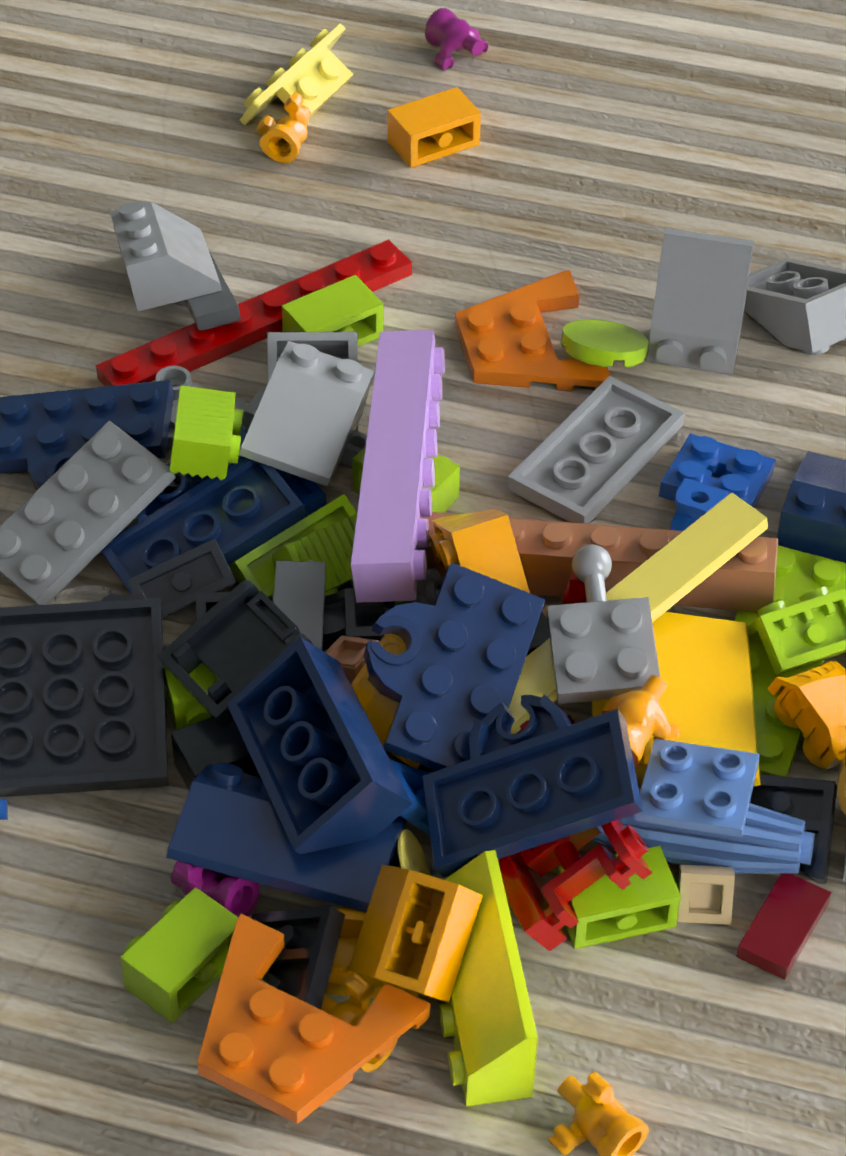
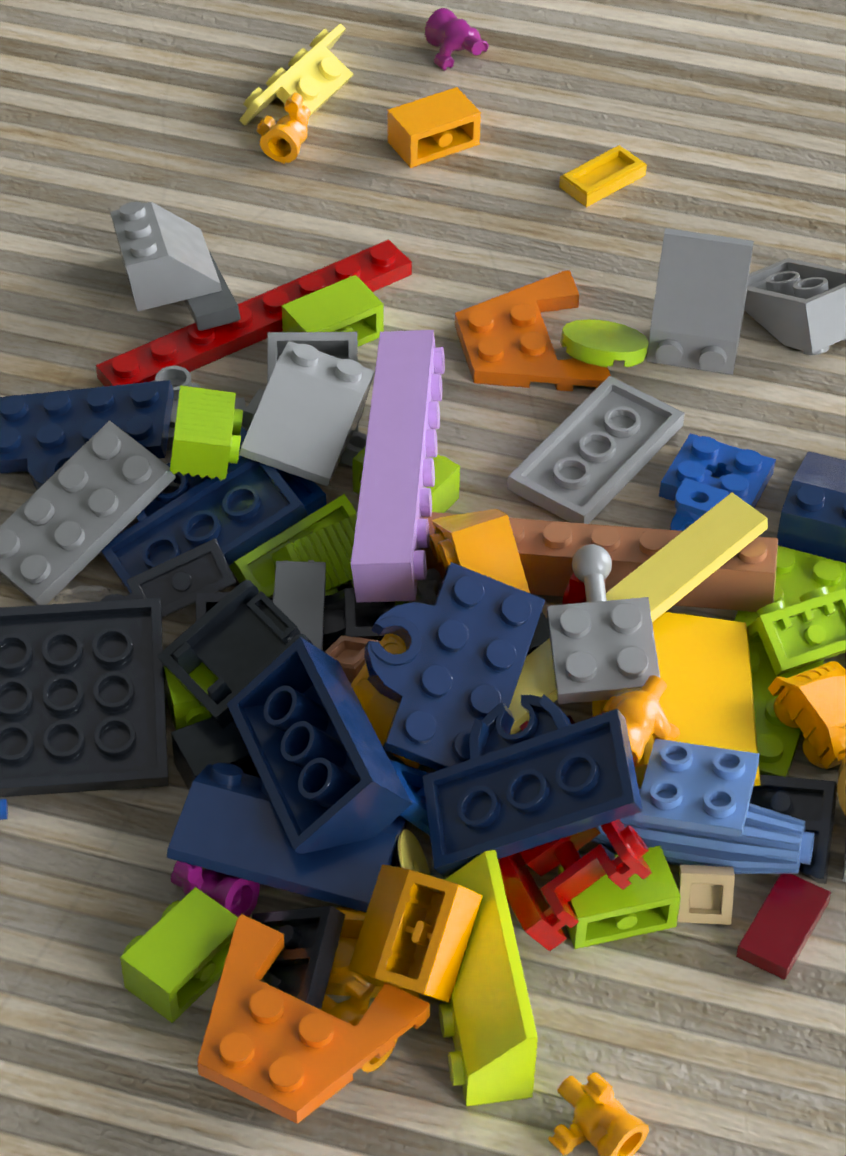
(602, 175): none -> yellow tile

